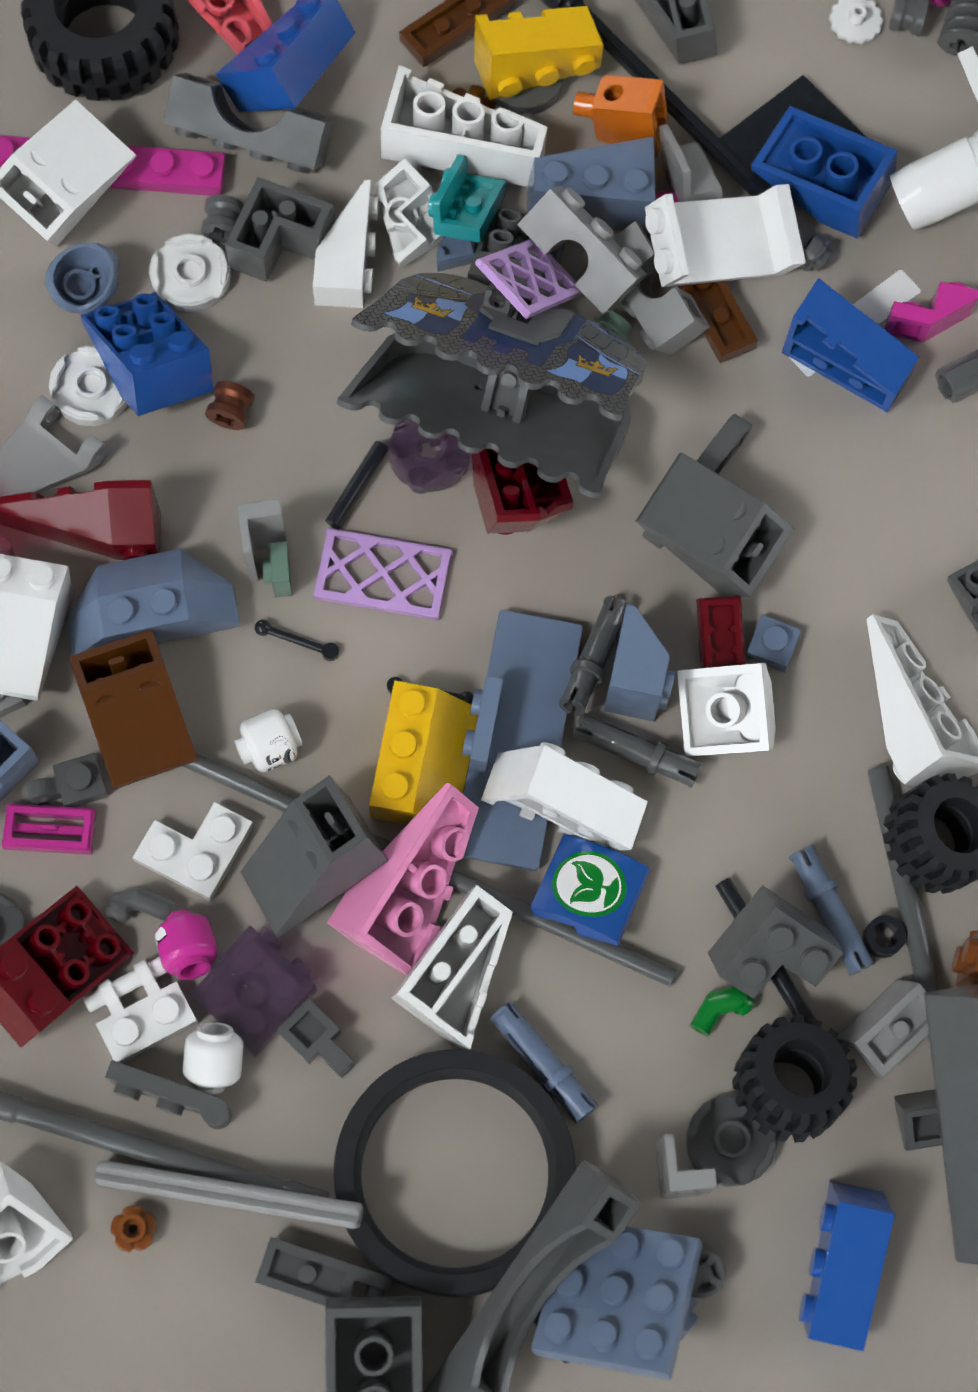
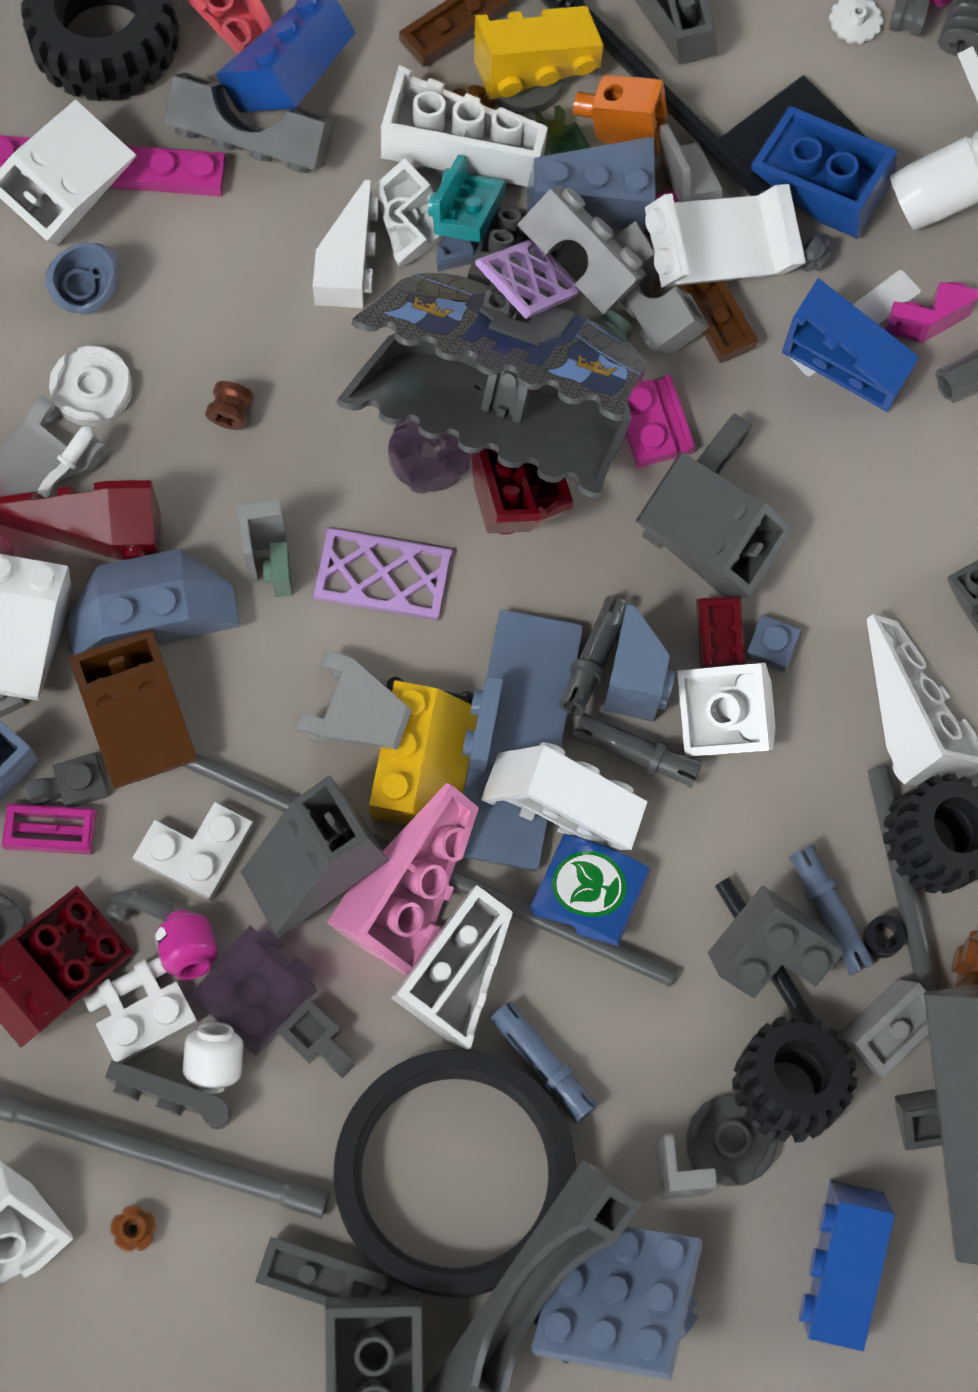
(68, 459): none -> white piece
(149, 353): blue slope -> none
(190, 273): white tile -> none
(221, 217): dark grey wheel -> none
(229, 1194): light grey axle -> none
(268, 740): white head -> none
(275, 220): dark grey brick -> none
(329, 650): black hinge -> none
(357, 485): black piece -> none
(359, 710): none -> light grey flag
(561, 137): none -> clear green plate
(657, 423): none -> dark pink plate
(712, 1272): dark grey wheel -> none
(720, 1002): green arm -> none

